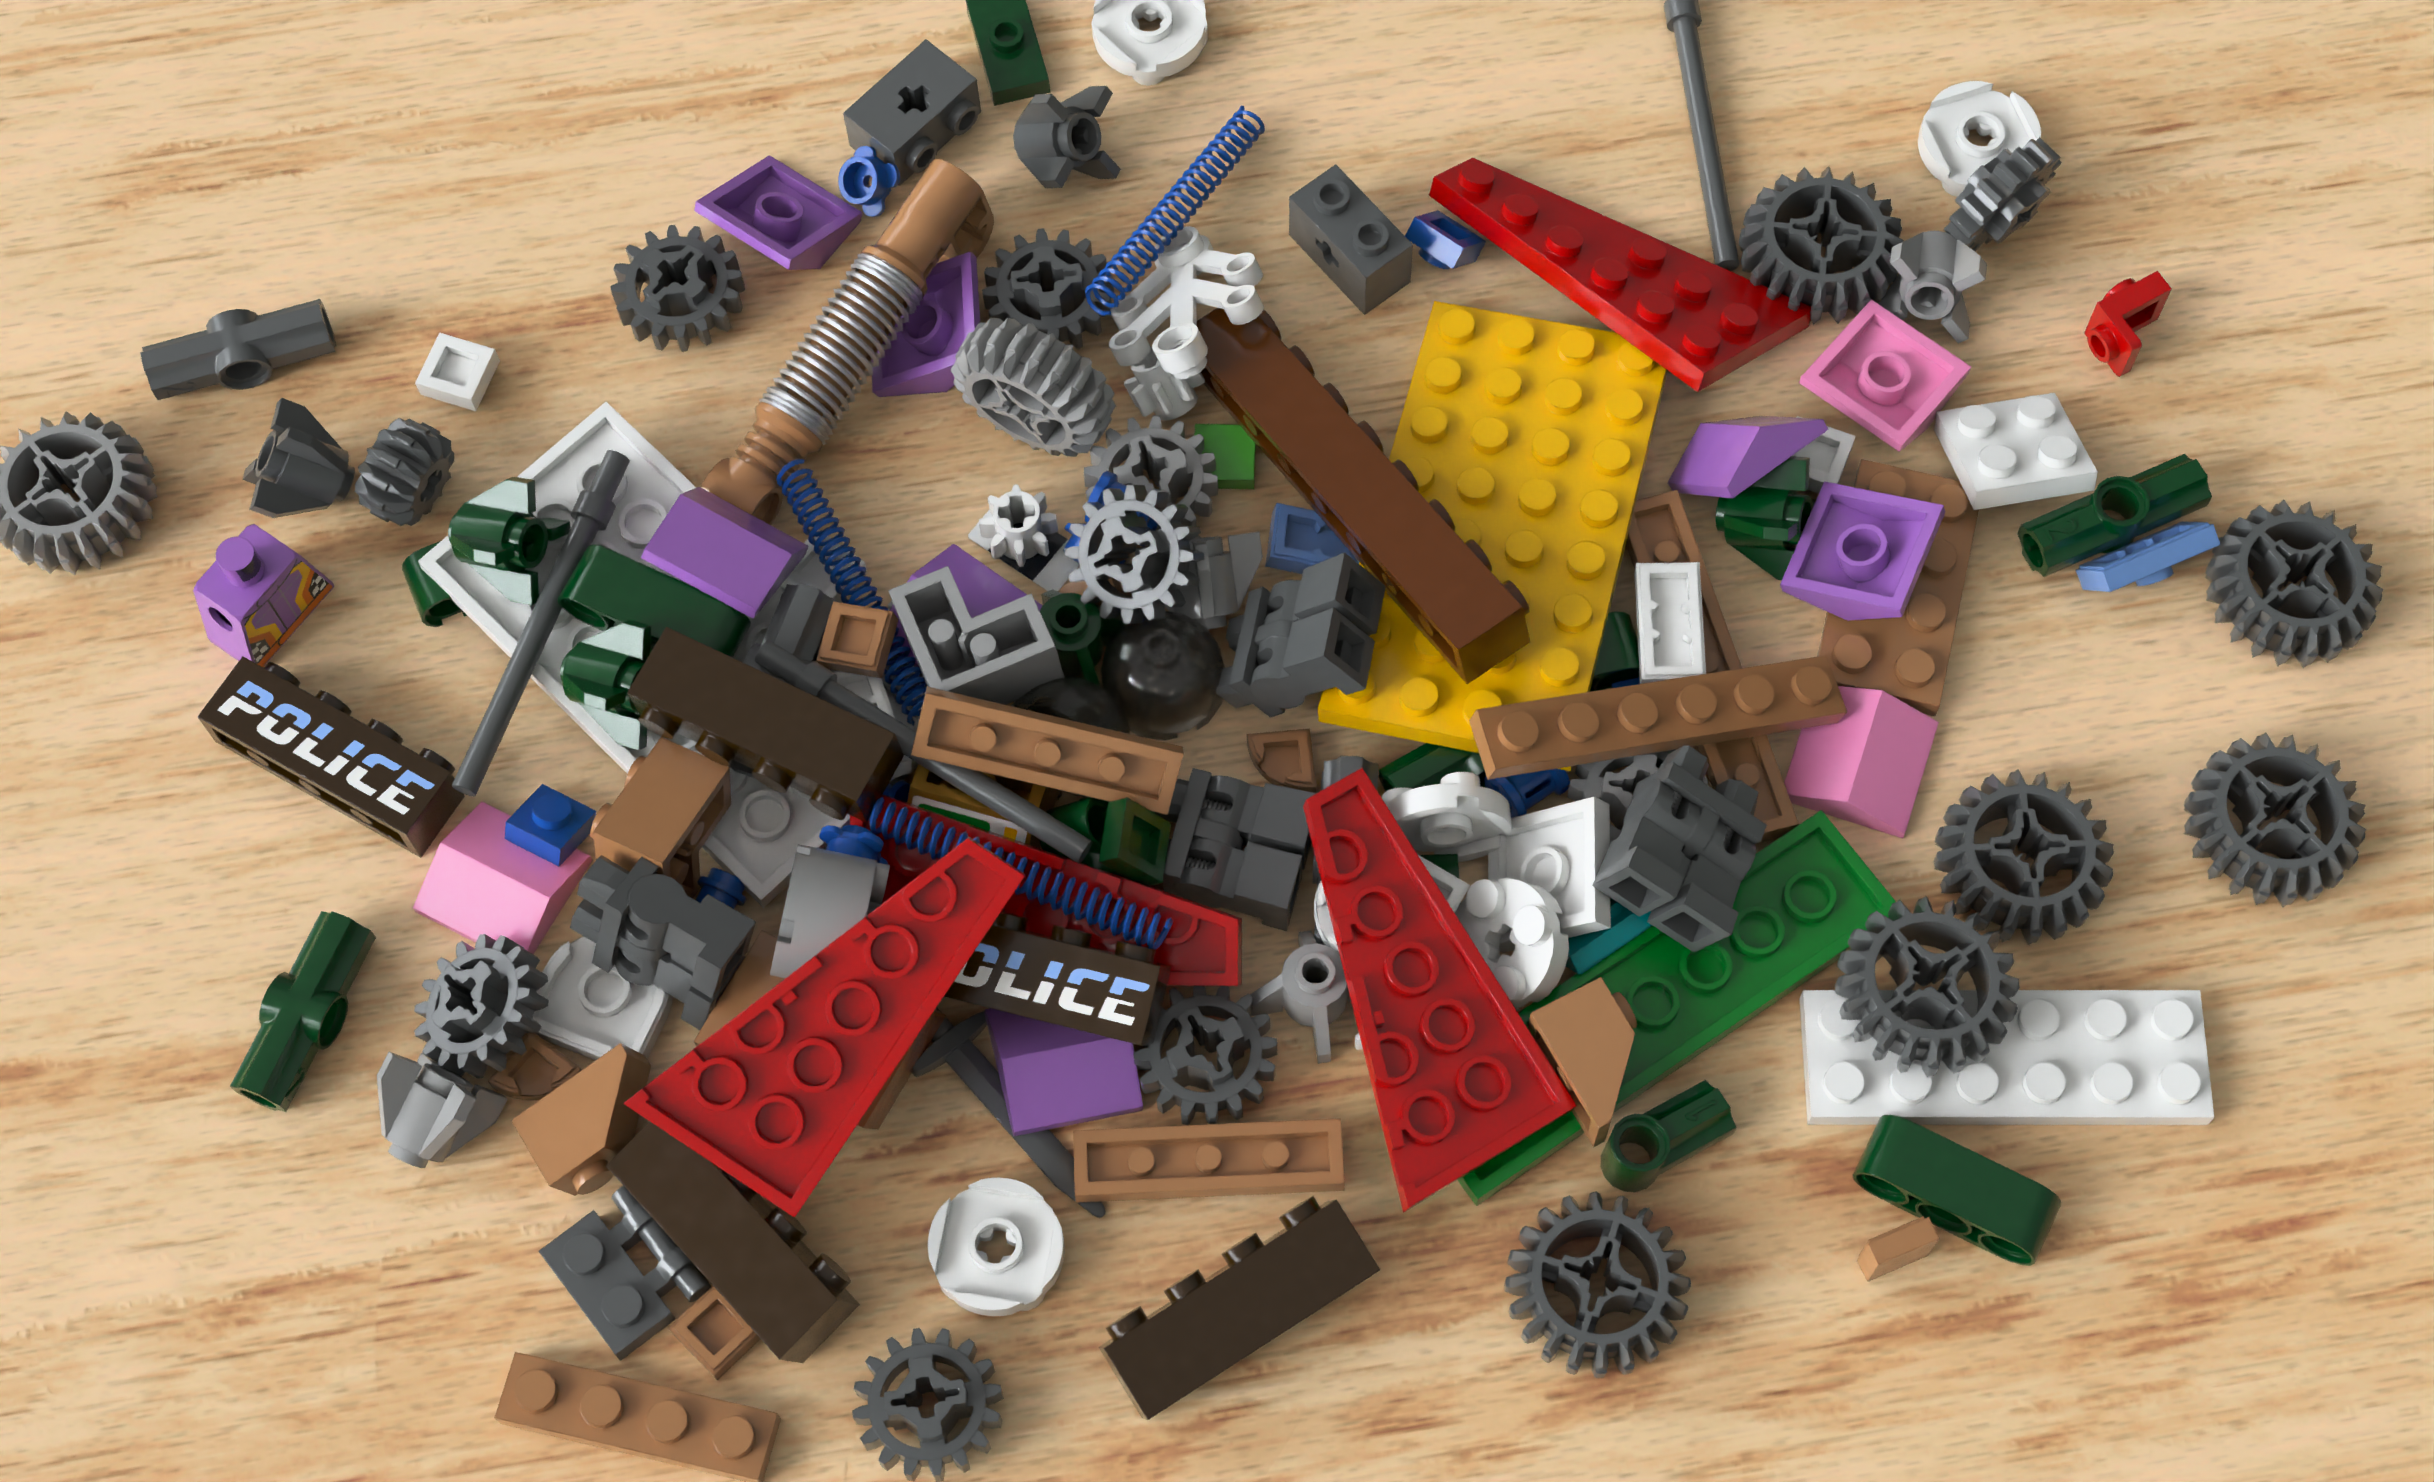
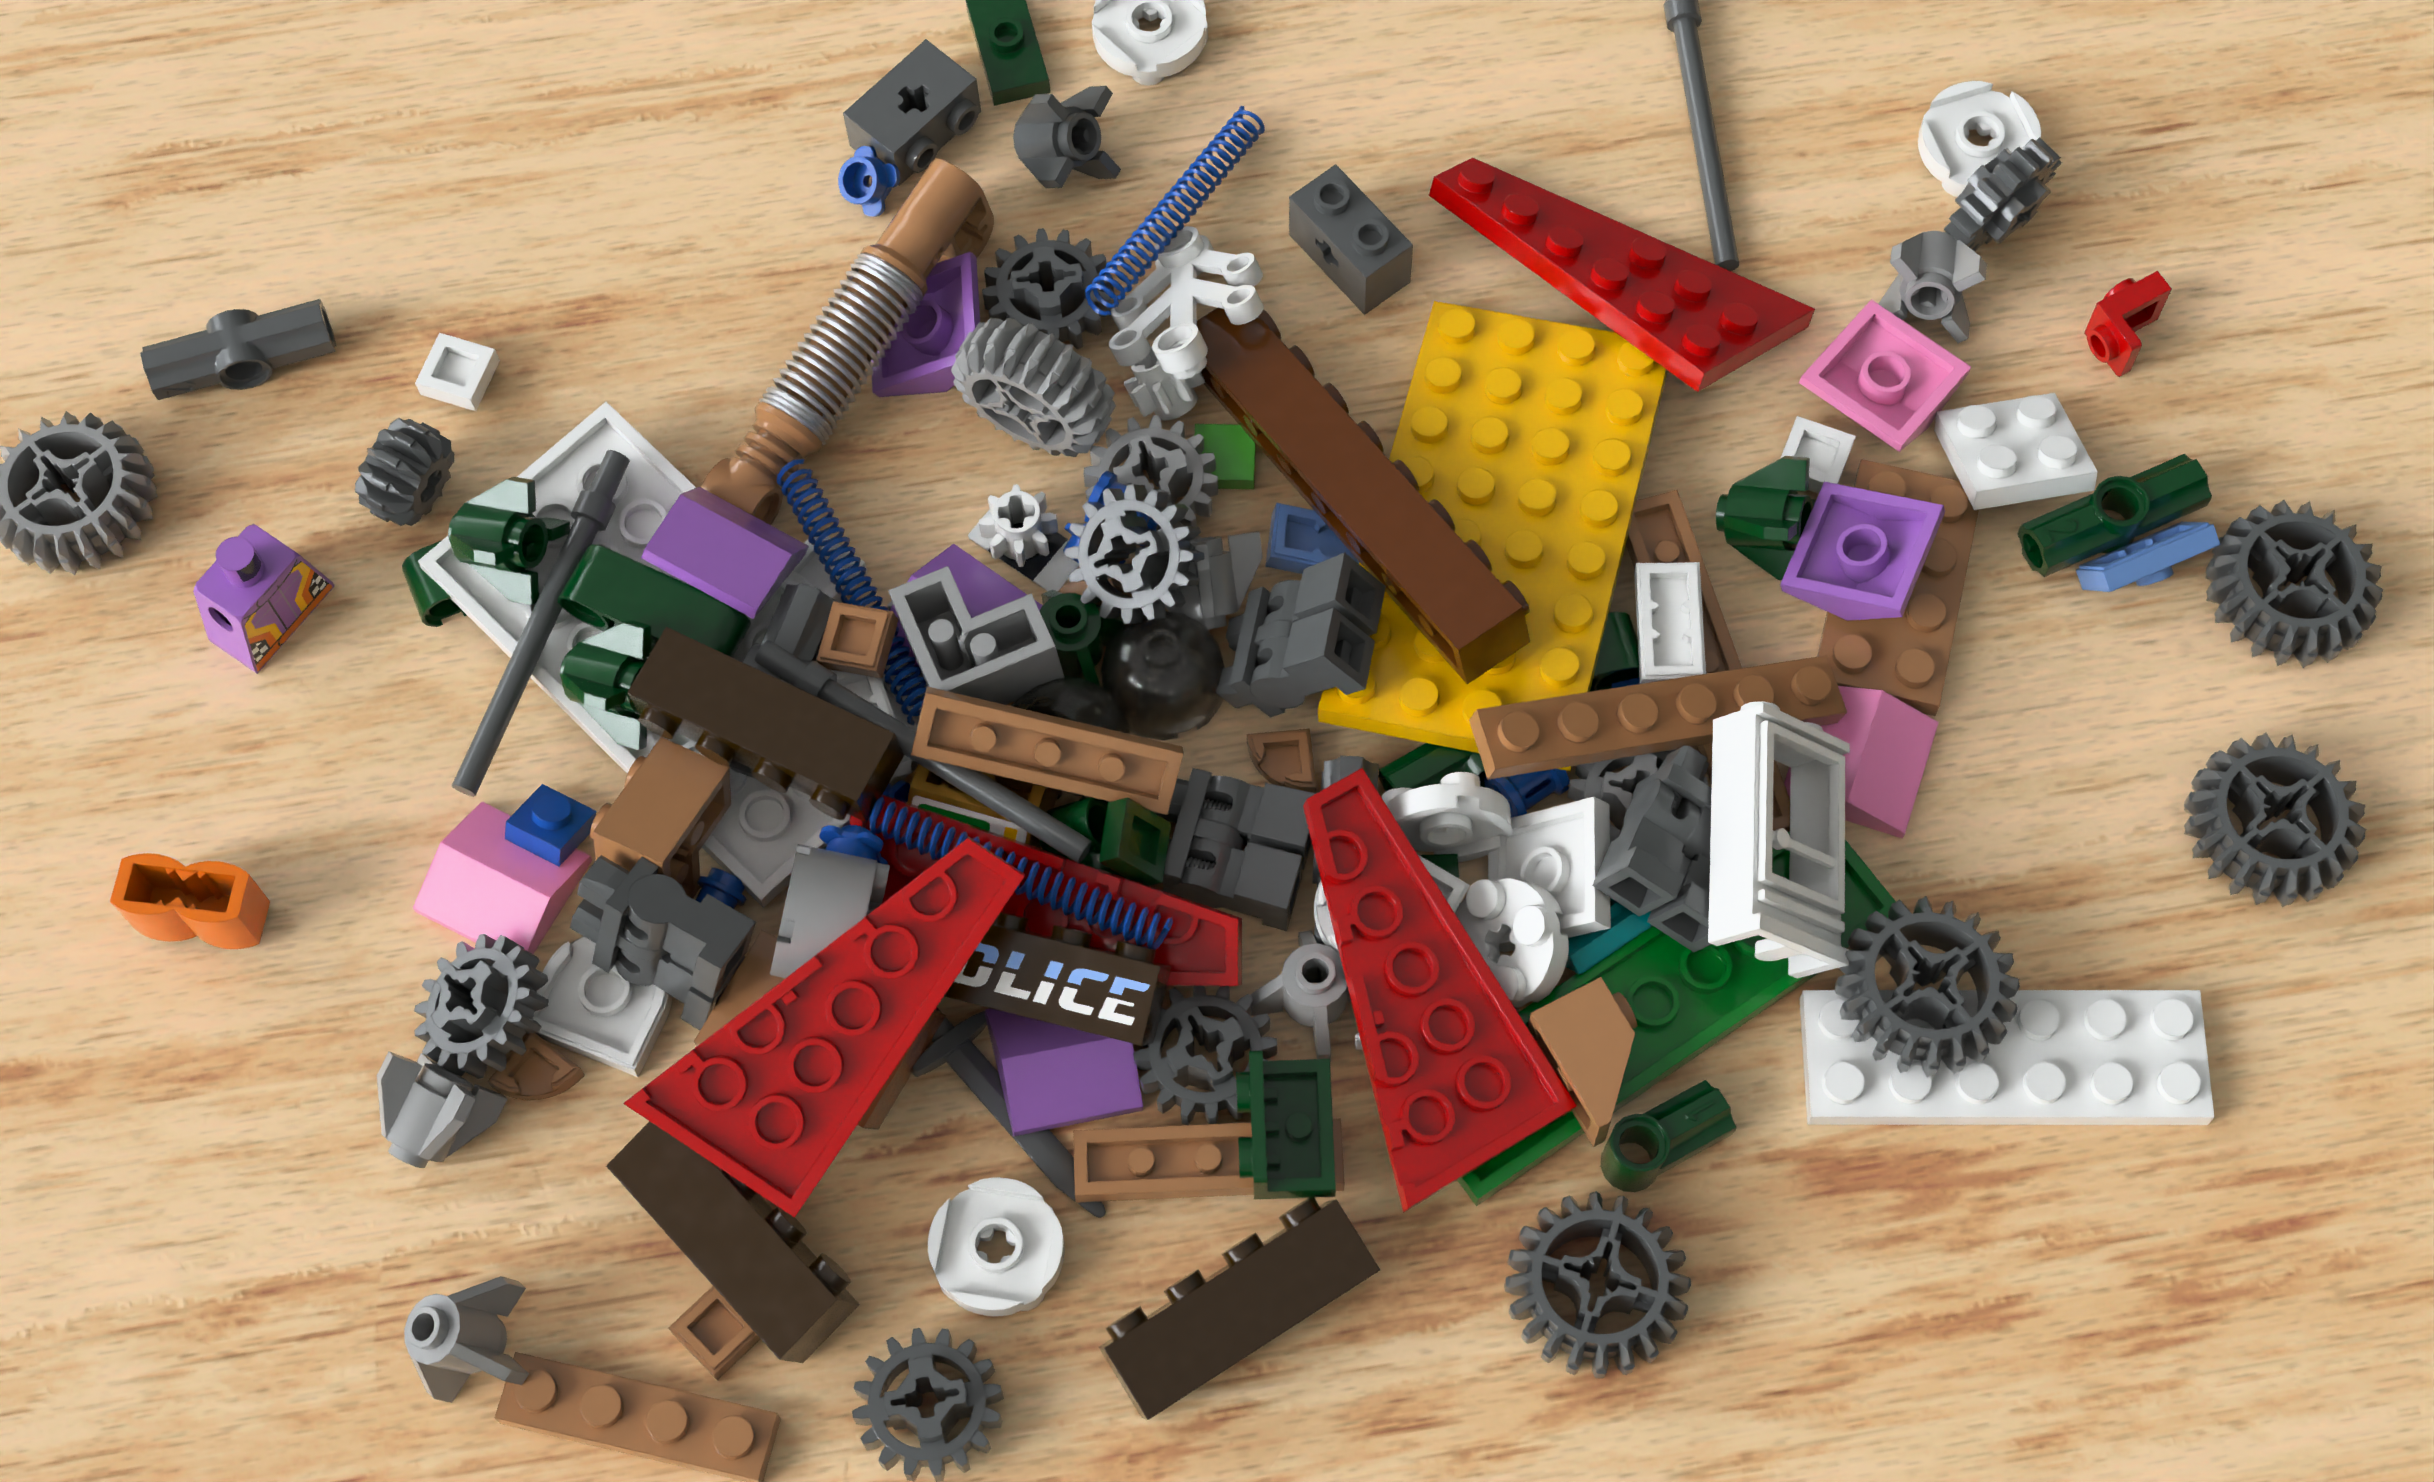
(189, 901): none -> orange brick
(298, 466): dark grey brick -> none
(303, 1011): dark green piece -> none
(333, 755): dark brown brick -> none
(463, 1336): none -> light grey brick
(585, 1121): medium nougat slope -> none
(610, 1286): dark grey plate -> none
(677, 289): dark grey gear -> none
(781, 214): medium lavender slope -> none
(1289, 1127): none -> dark green bracket
(1444, 240): blue plate -> none
(1738, 452): medium lavender slope -> none
(1744, 895): none -> white door
(1854, 229): dark grey gear -> none
(1897, 1248): medium nougat tile -> none
(1957, 1189): dark green beam -> none
(2072, 846): dark grey gear -> none

